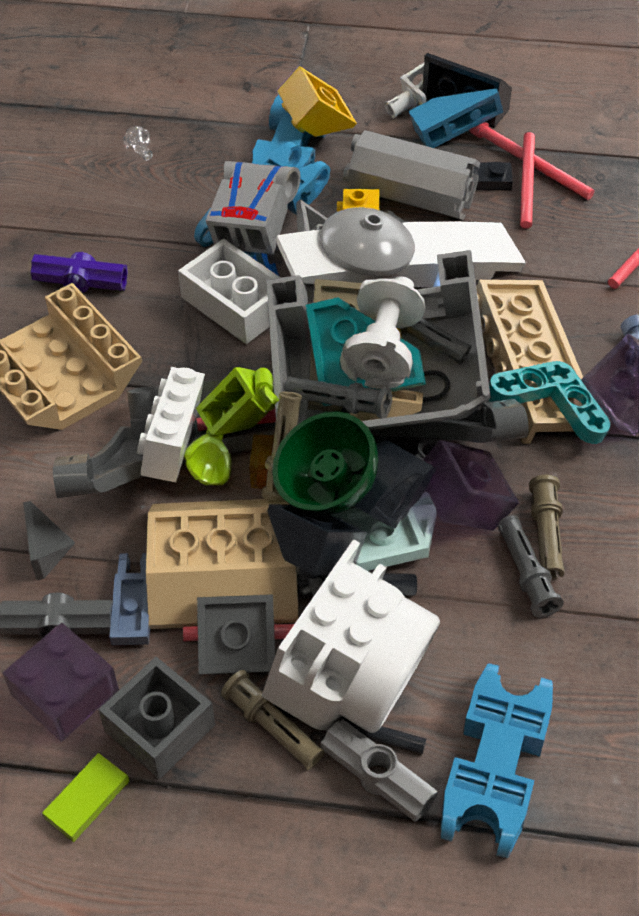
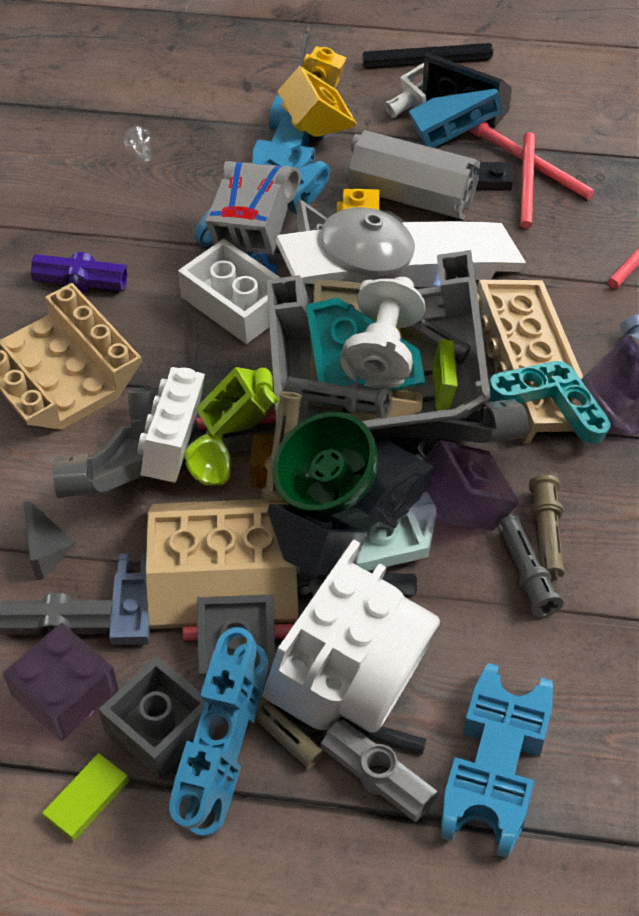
(216, 760): none -> dark azure piece
(325, 65): none -> yellow brick
(416, 55): none -> black axle
(444, 375): none -> lime tile

